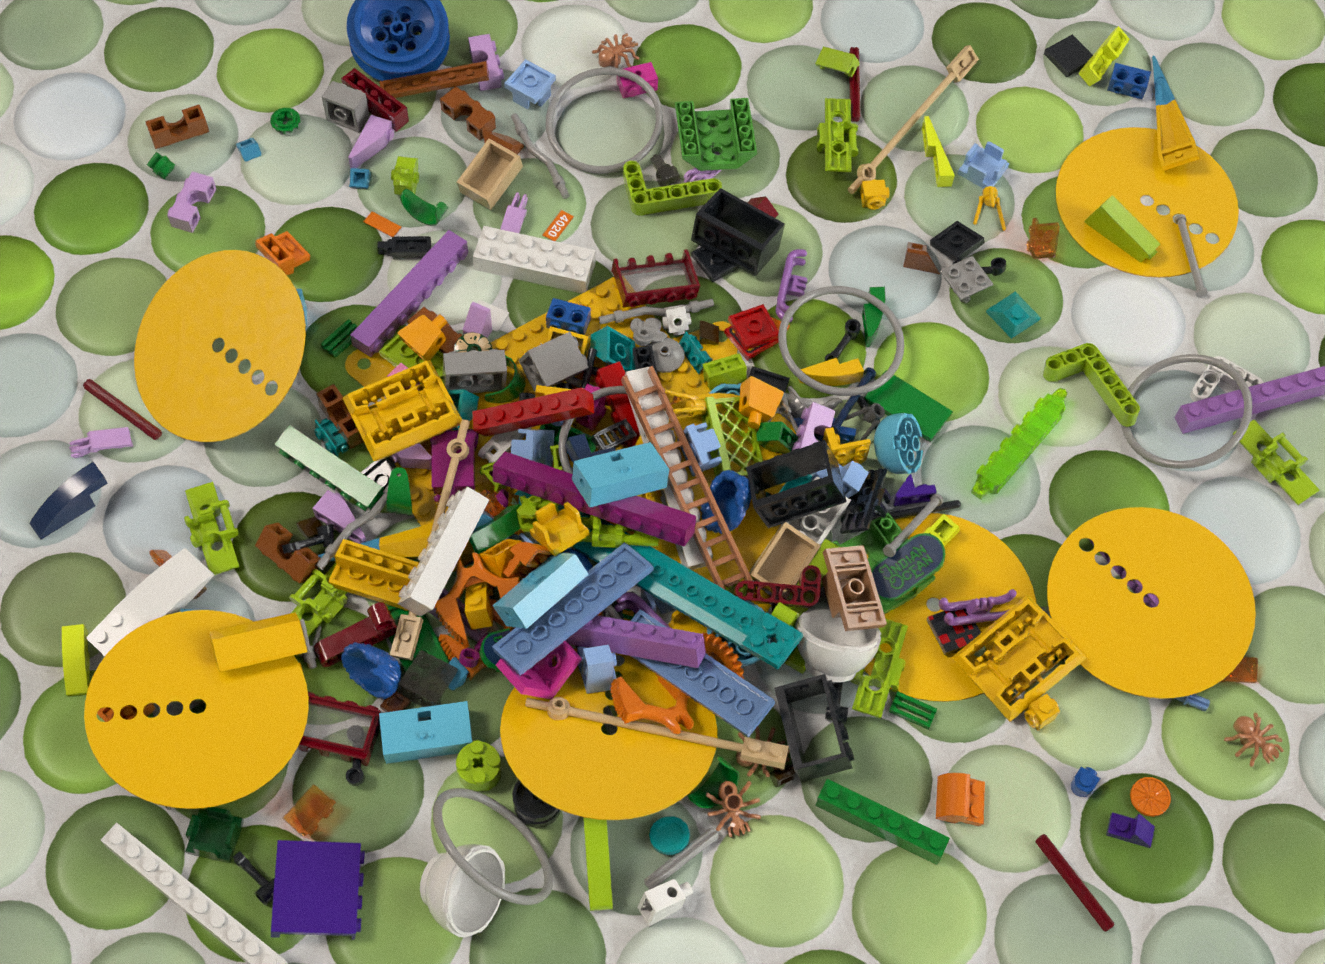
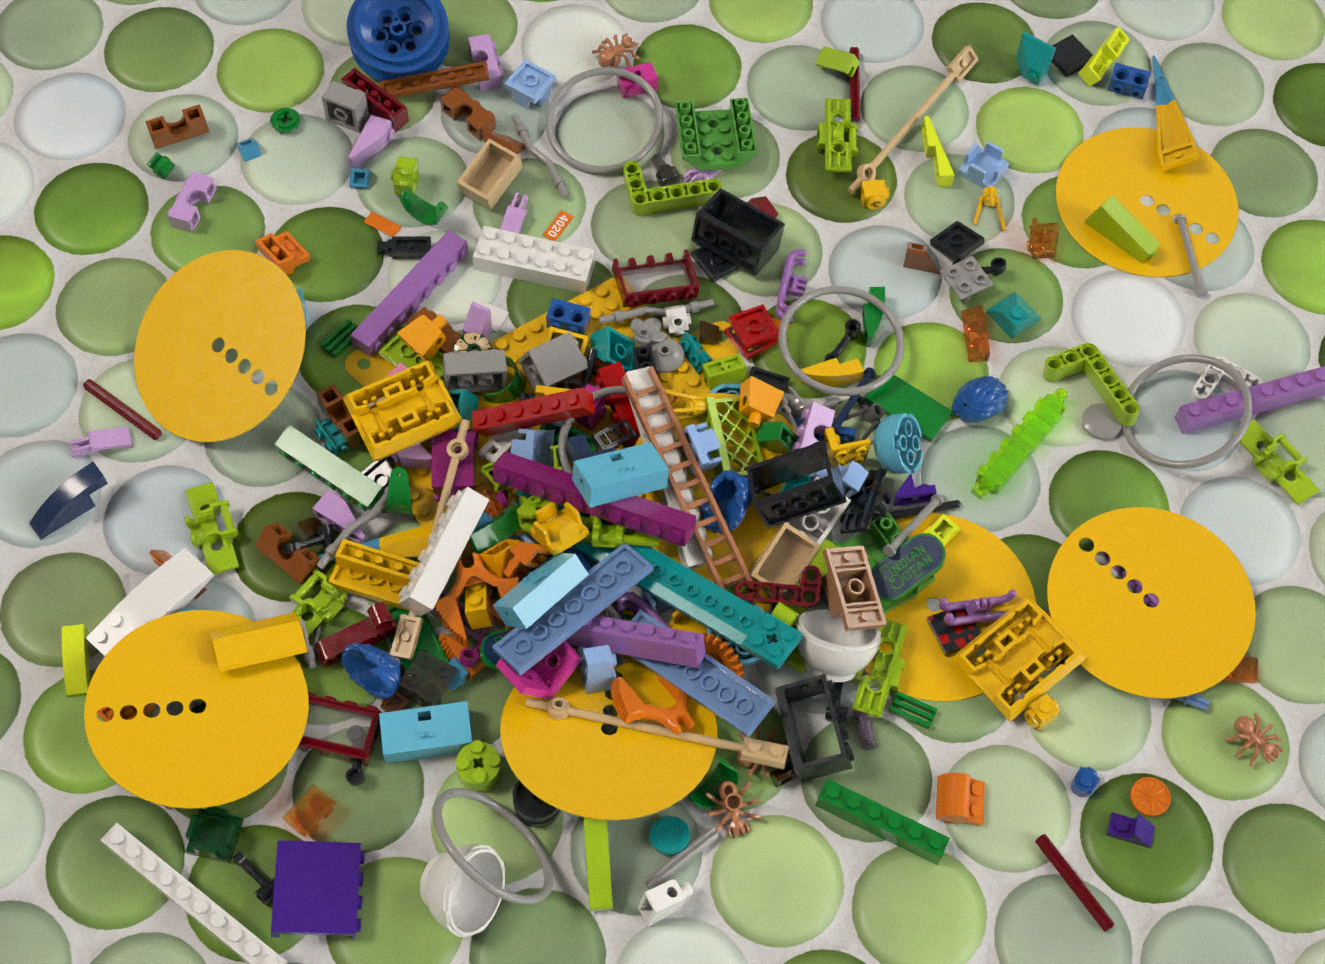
(865, 729): none -> pin
(975, 334): none -> clear orange slope
(984, 399): none -> blue hair
(1034, 58): none -> teal slope
(1100, 422): none -> light grey dish

